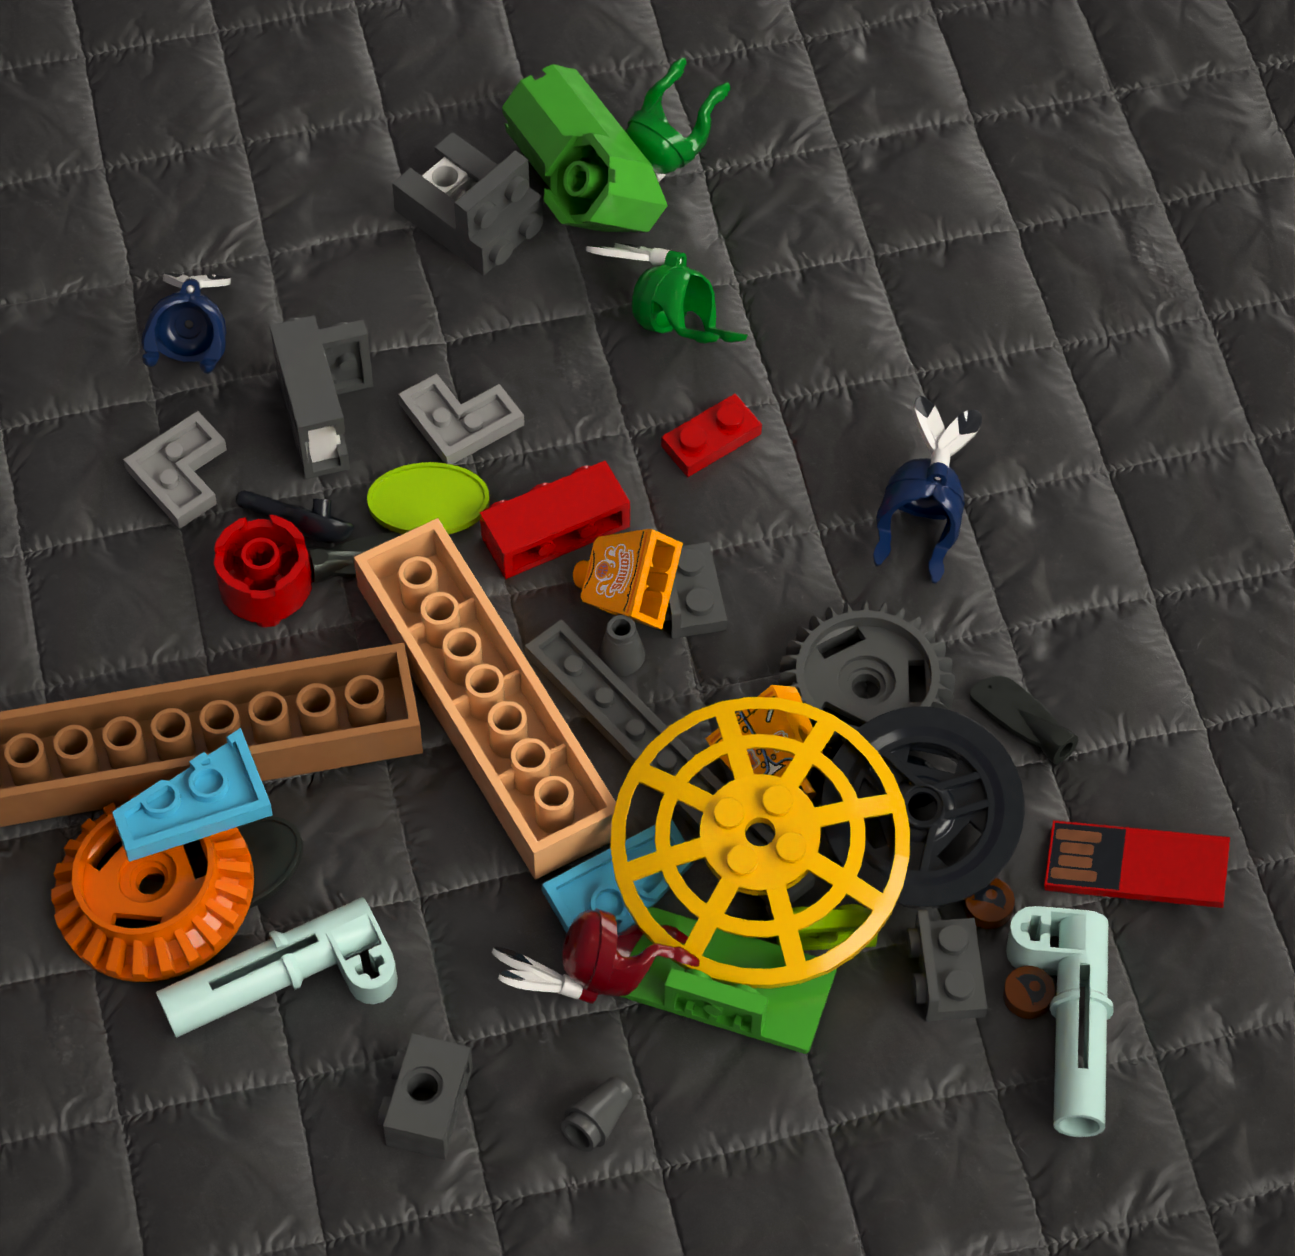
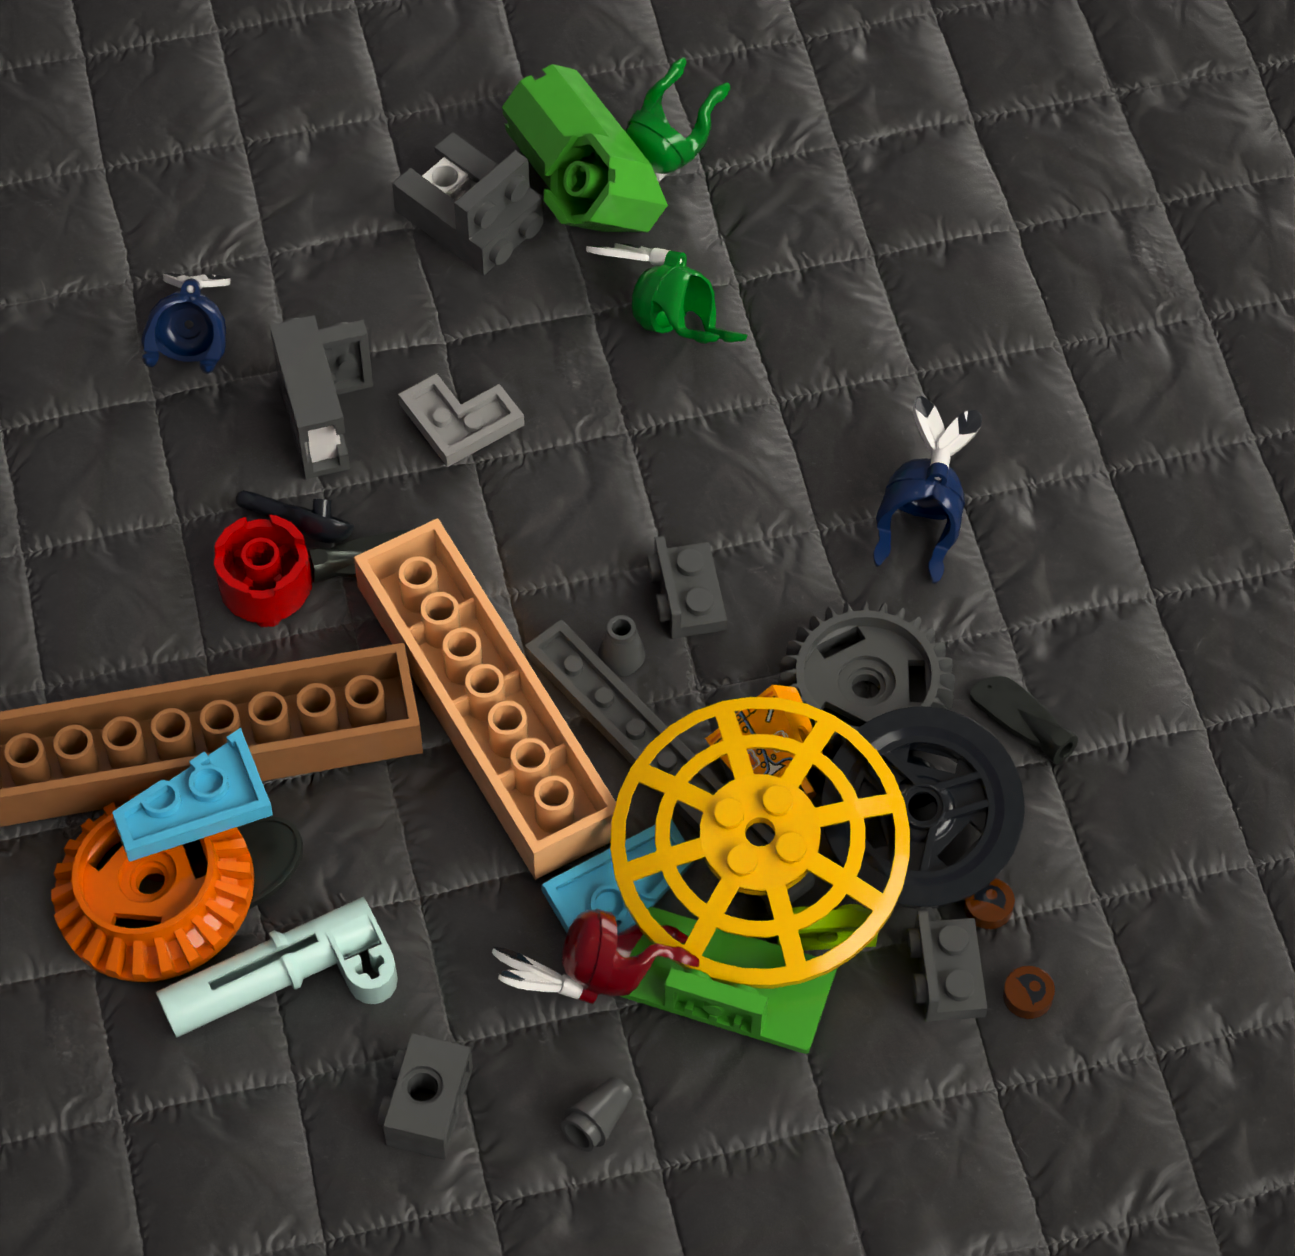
(168, 466): light grey plate -> none
(425, 492): lime piece -> none
(554, 519): red brick -> none
(630, 575): light orange torso -> none
(711, 435): red plate -> none
(1076, 963): light aqua piece -> none
(1137, 864): red piece -> none

